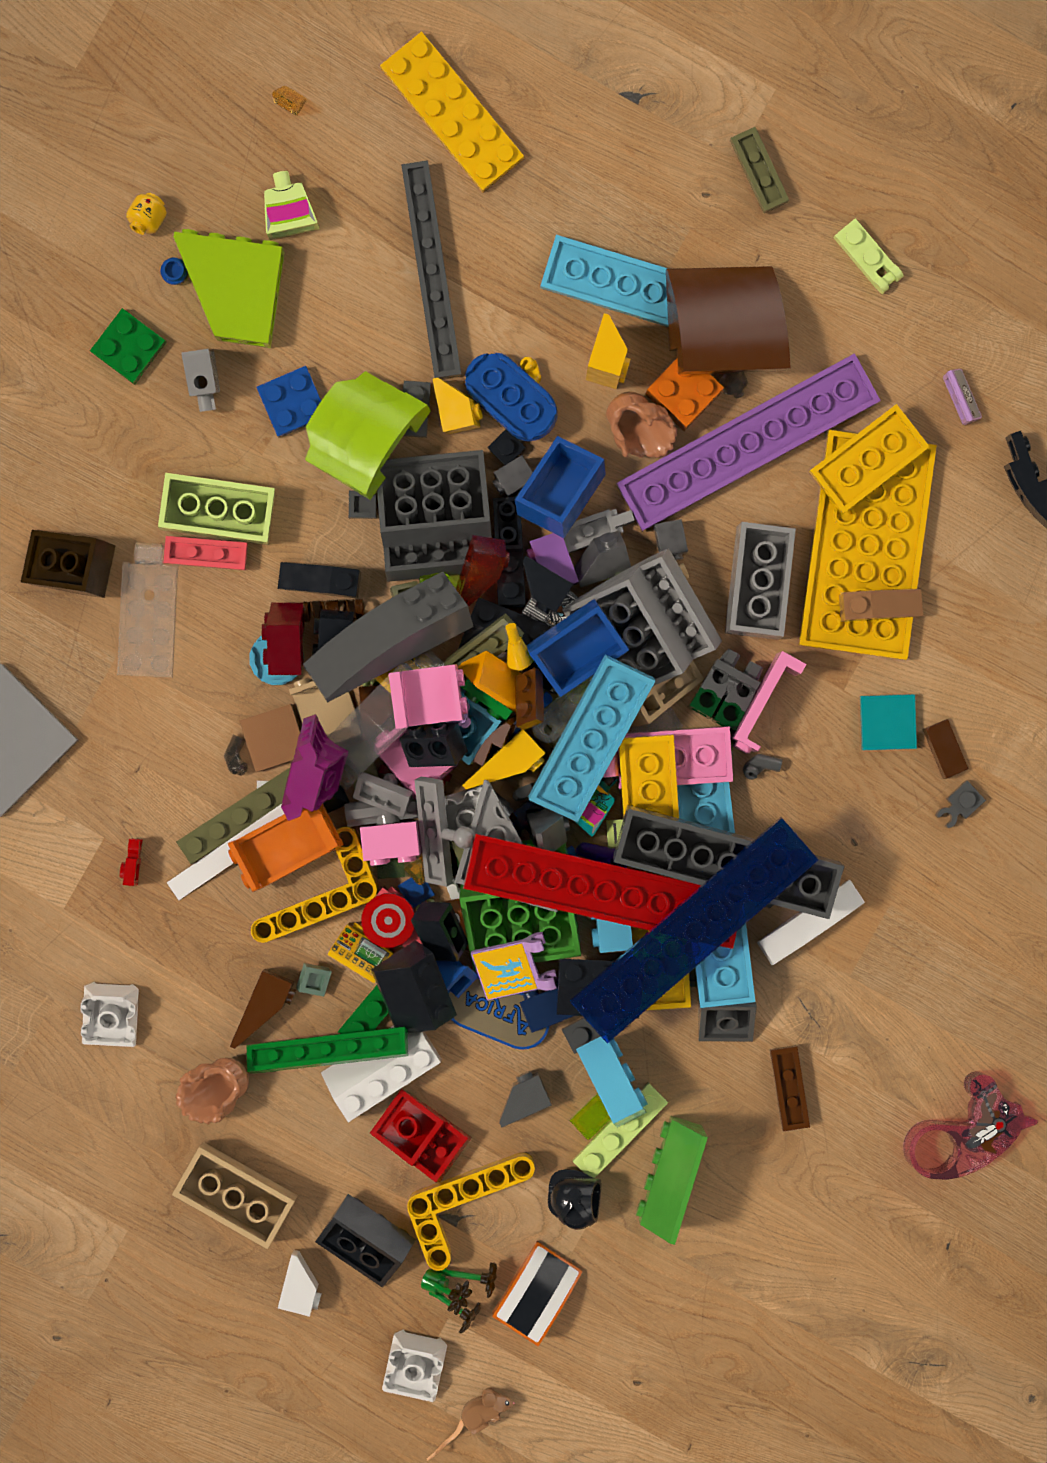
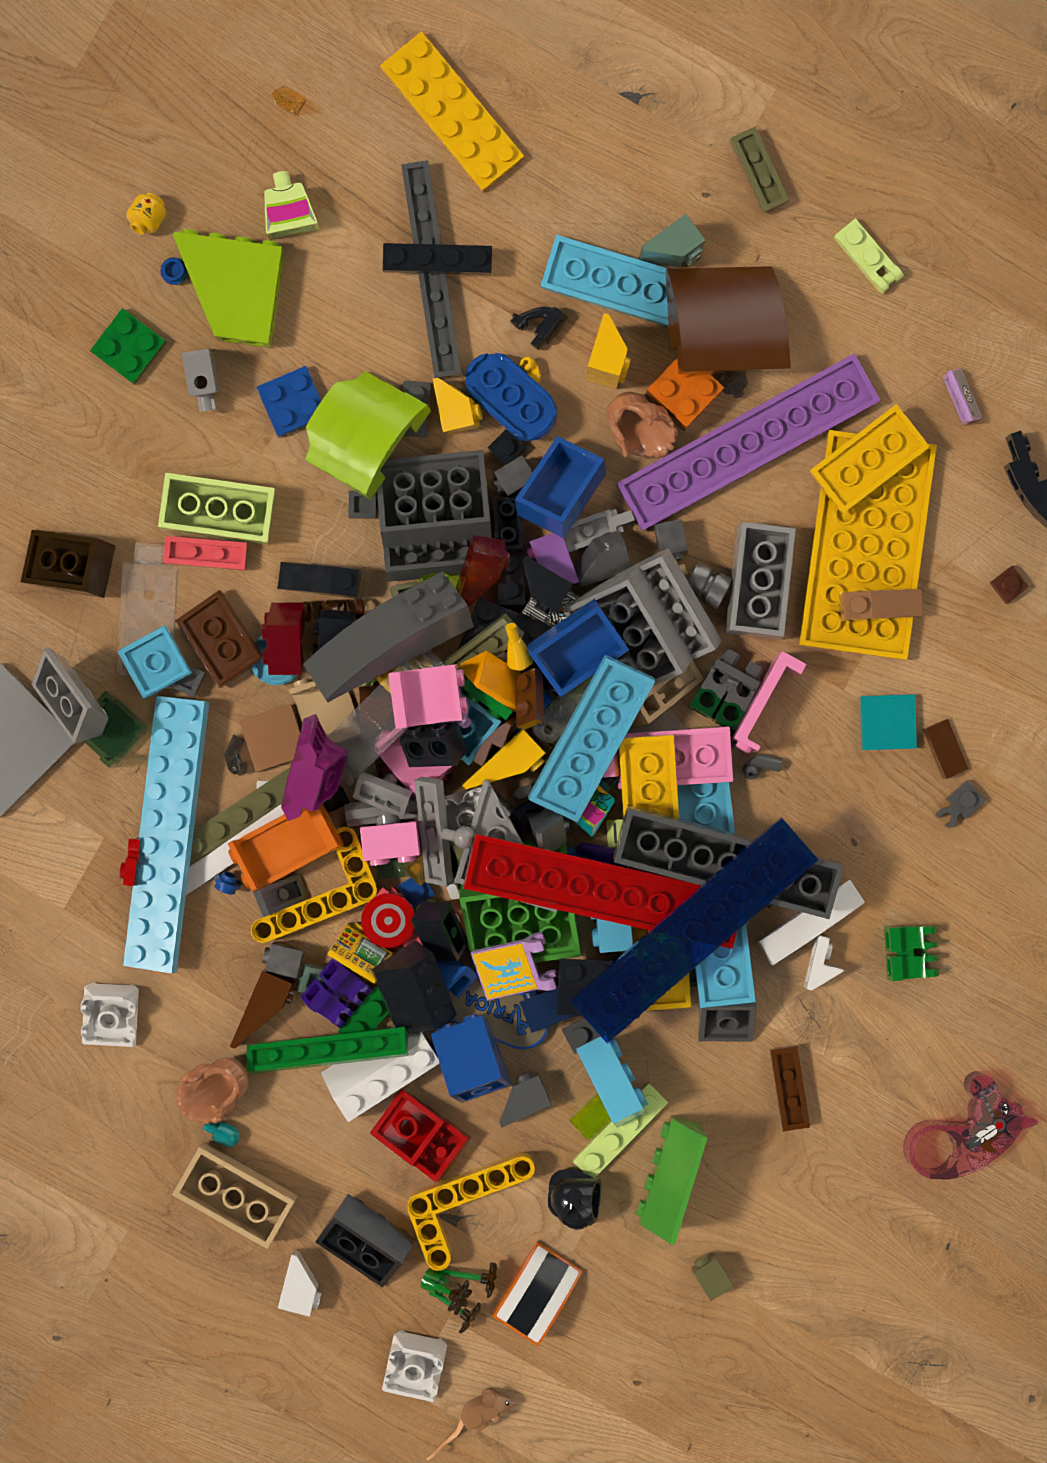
(68, 698): none -> light grey slope
(121, 731): none -> clear green panel
(154, 662): none -> medium azure tile
(166, 834): none -> medium azure plate
(191, 683): none -> dark grey plate
(220, 639): none -> reddish brown tile
(223, 1133): none -> teal cylinder
(227, 882): none -> blue plate
(280, 895): none -> dark grey slope
(283, 959): none -> flat silver brick
(326, 998): none -> dark purple legs
(437, 259): none -> black plate
(470, 1059): none -> blue slope
(548, 328): none -> black plant
(675, 245): none -> sand green slope
(708, 585): none -> flat silver wheel
(711, 1276): none -> olive brick
(817, 971): none -> white slope
(904, 963): none -> green legs
(1009, 584): none -> copper plate

